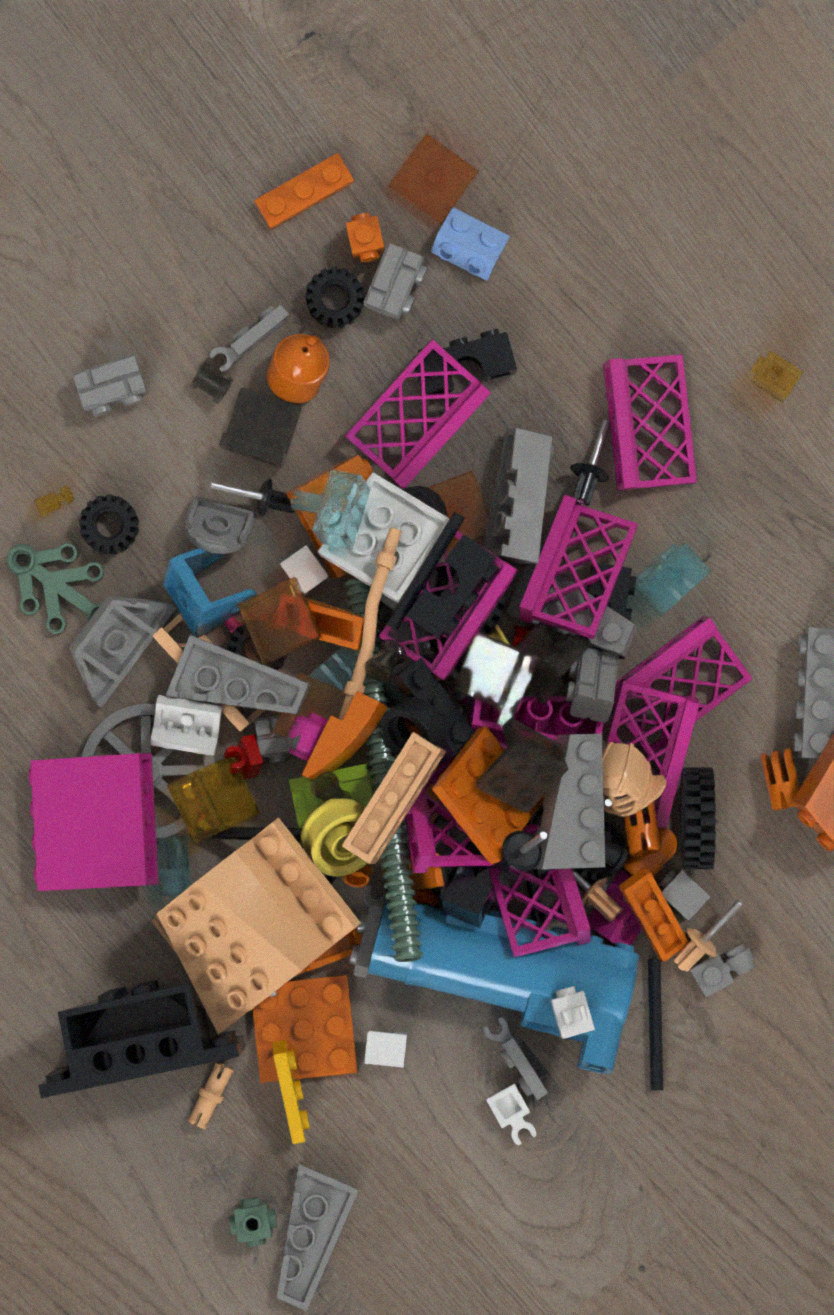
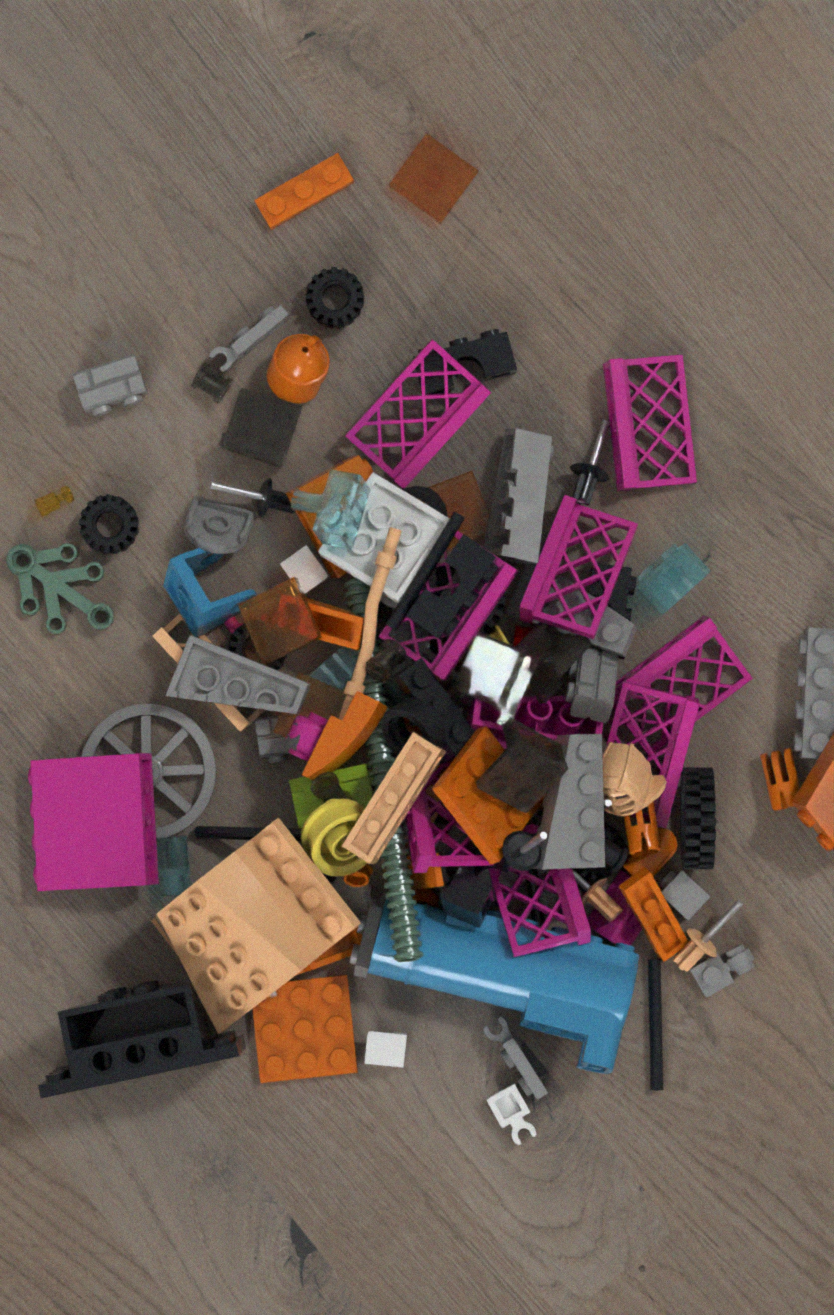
(115, 641): light grey wing -> none
(186, 725): white bracket -> none
(210, 1095): light nougat pin -> none
(213, 799): clear yellow bracket -> none
(248, 757): red tile -> none
(254, 1209): sand green brick -> none
(291, 1091): yellow plate -> none
(314, 1227): light grey wing -> none
(365, 237): orange brick -> none
(394, 282): light grey brick -> none
(469, 243): light blue bracket -> none
(571, 1012): white brick -> none
(787, 375): clear yellow brick -> none

